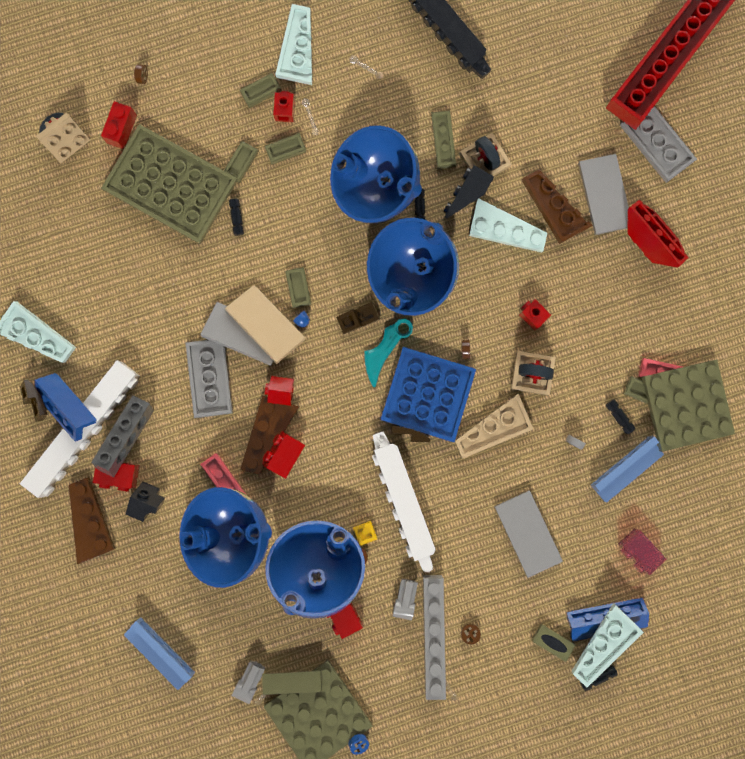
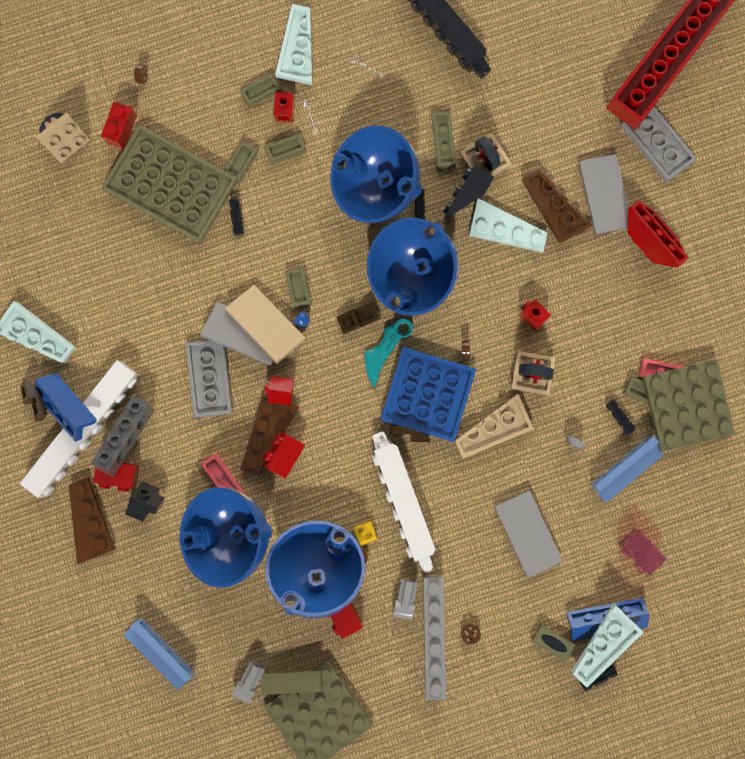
(358, 744): blue tile -> none

